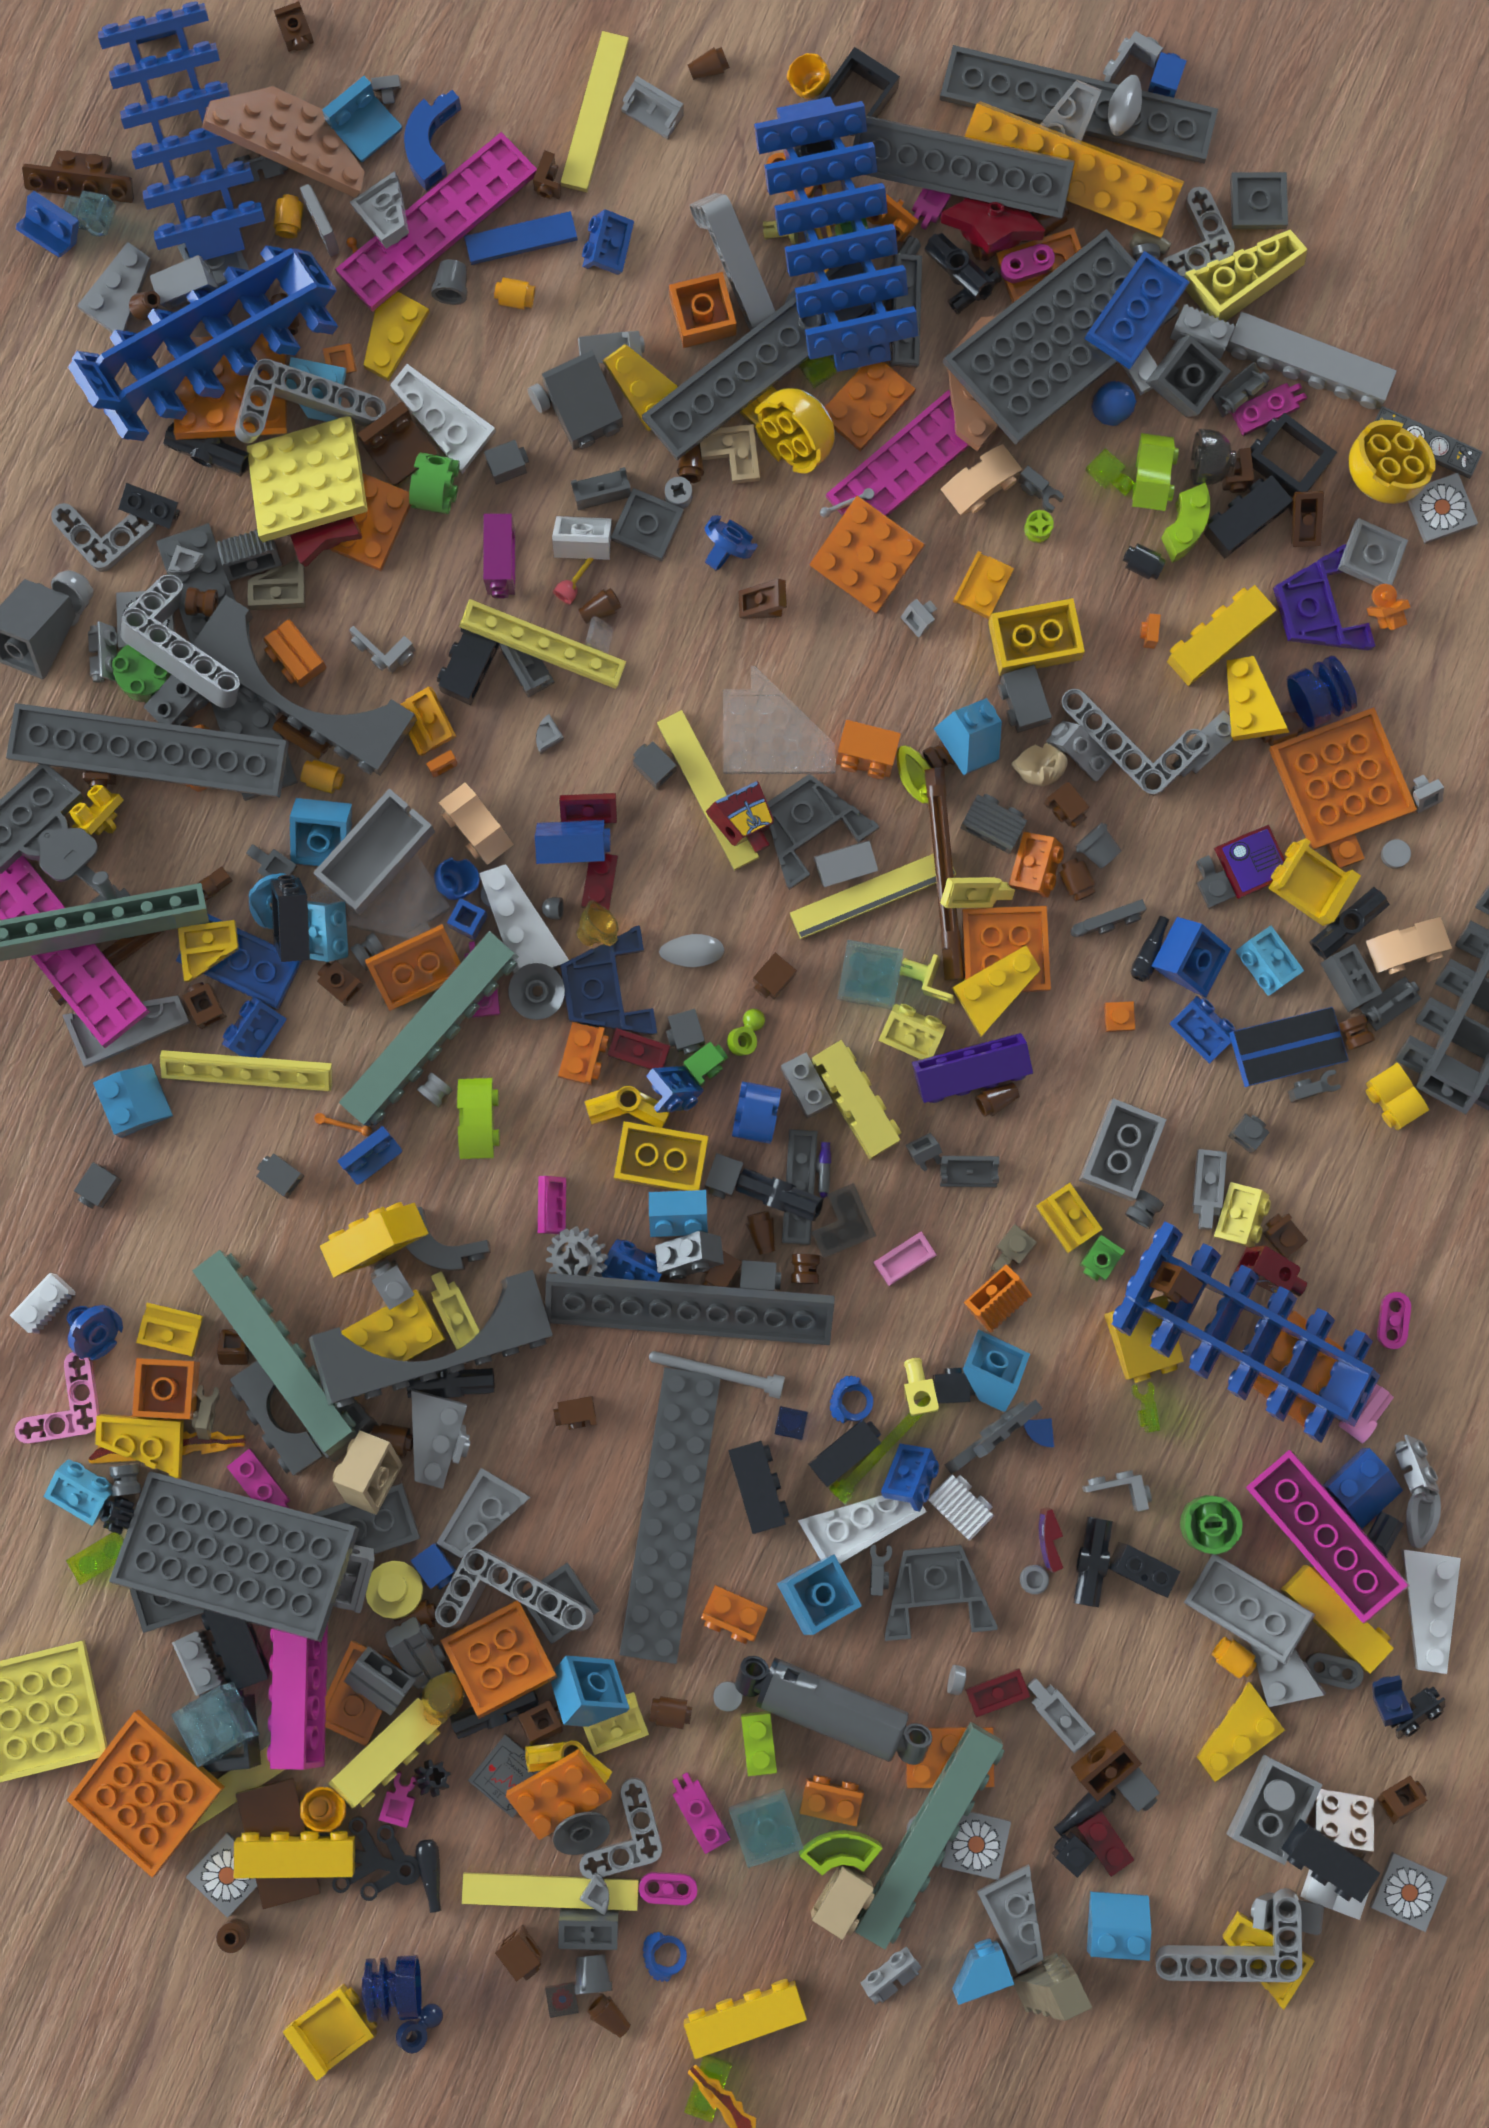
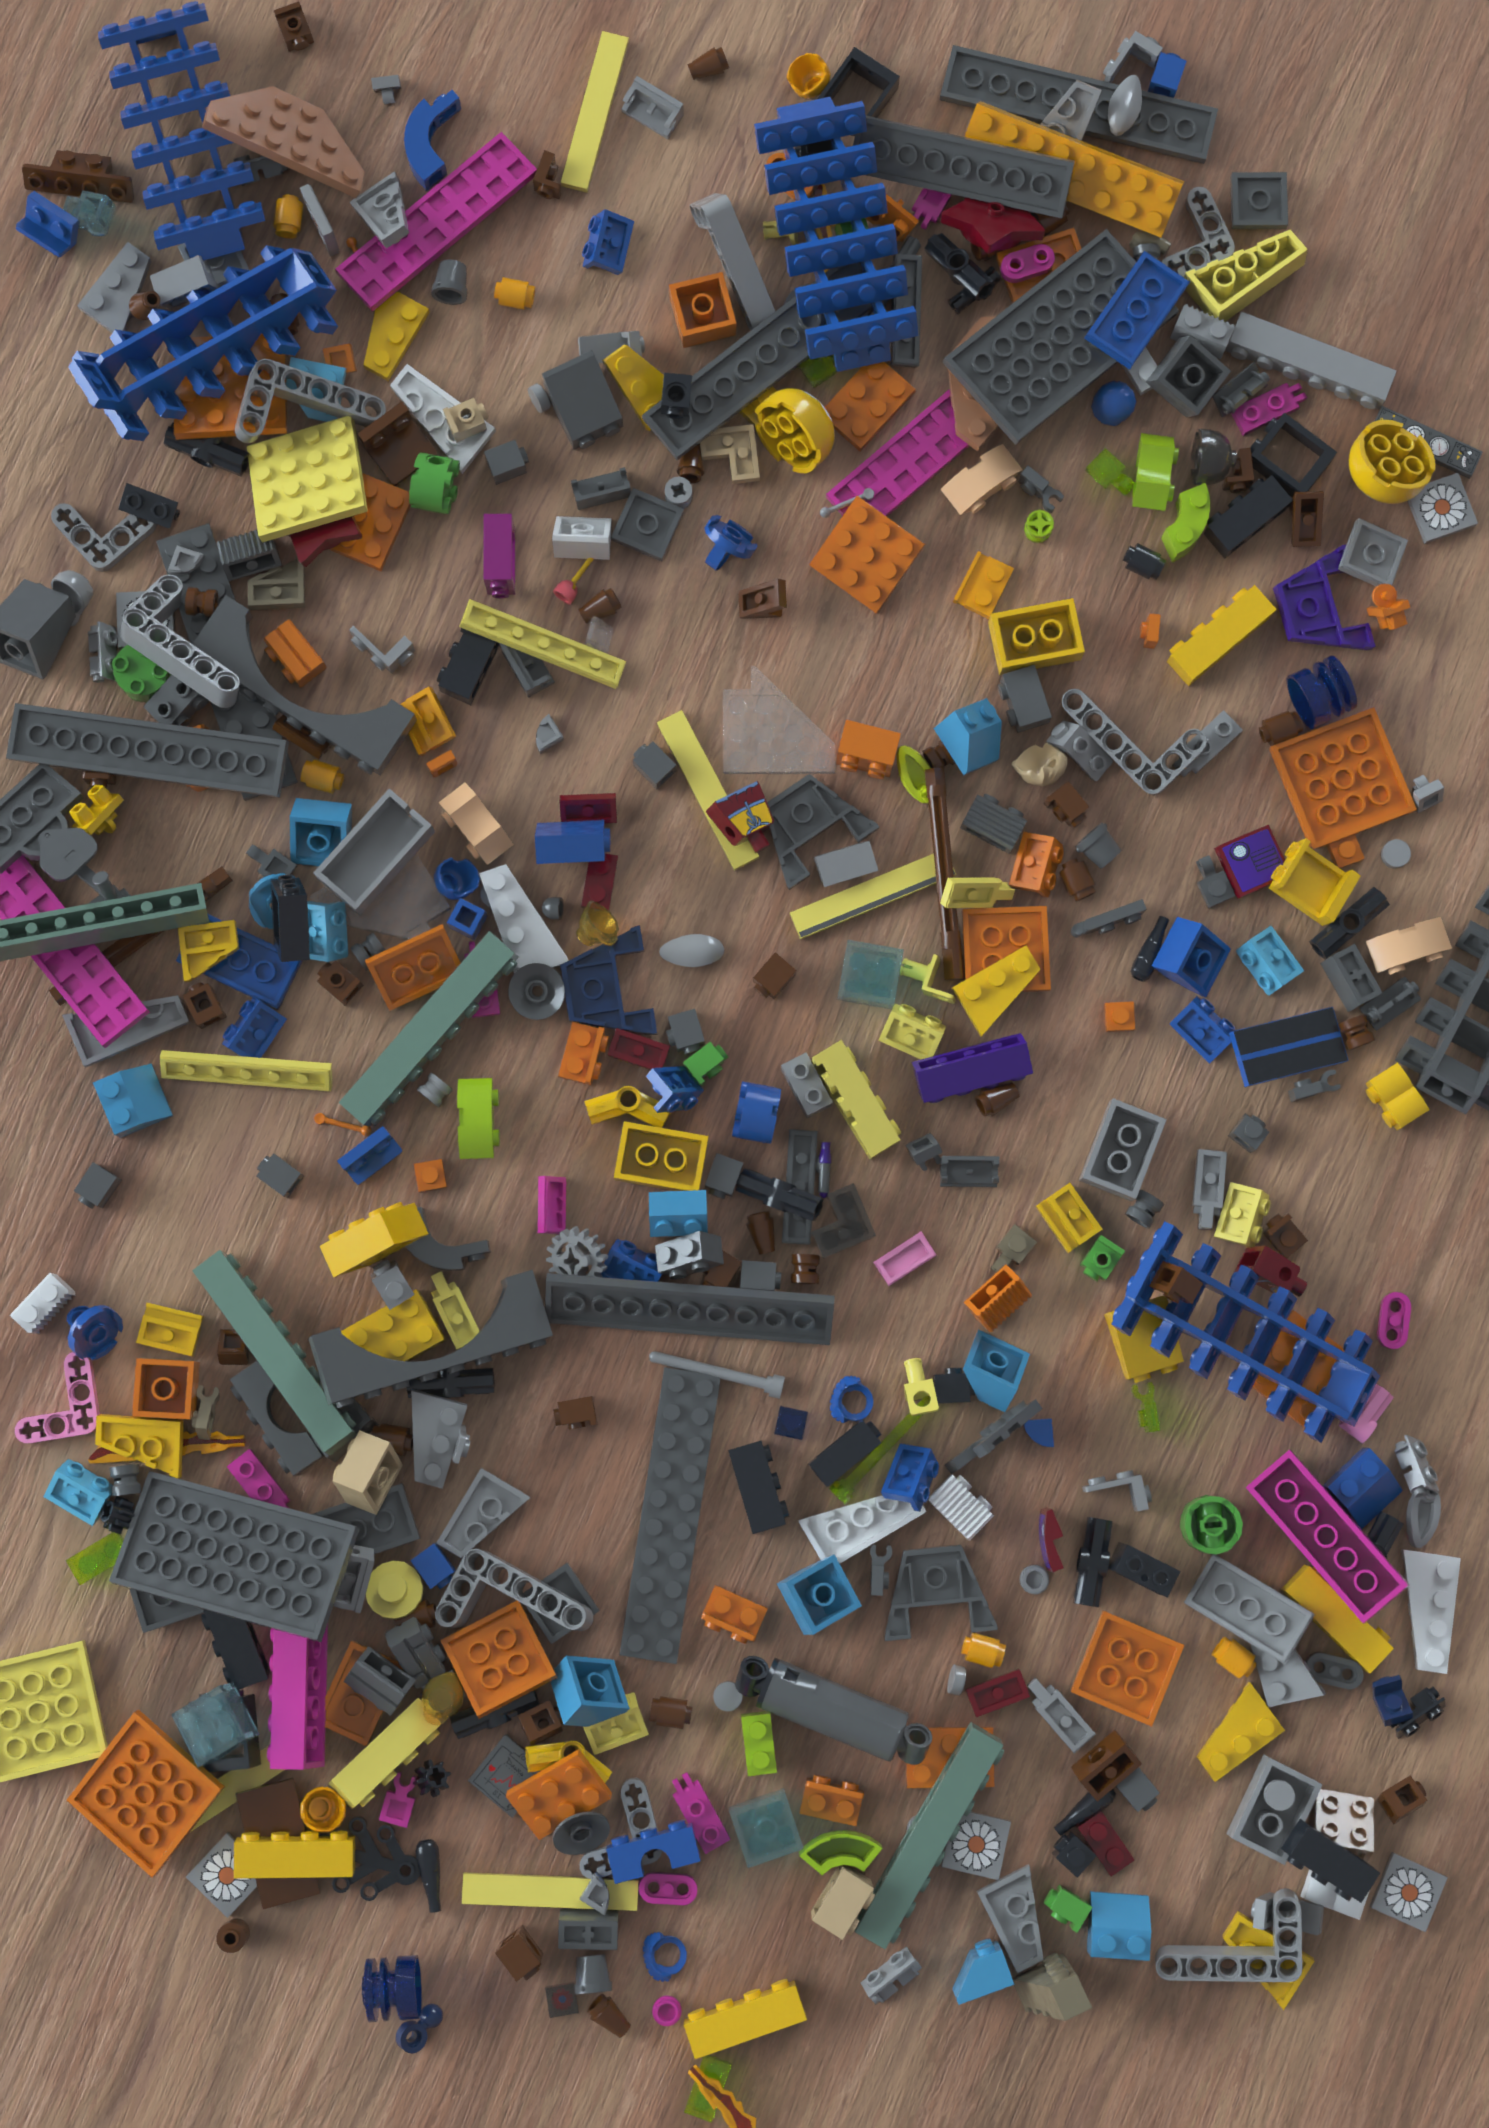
(199, 1662): light grey brick -> none
(330, 2031): yellow panel -> none
(361, 120): dark azure bracket -> none
(430, 1175): none -> orange plate
(465, 428): none -> tan brick
(520, 238): blue tile -> none
(666, 2010): none -> dark pink plate
(676, 384): none -> black brick
(677, 1842): none -> blue arch
(753, 1021): lime plate -> none
(919, 616): light grey tile -> none
(983, 1650): none -> light orange brick
(1067, 1907): none -> bright green brick
(1127, 1668): none -> orange plate
(1251, 702): yellow wing -> none

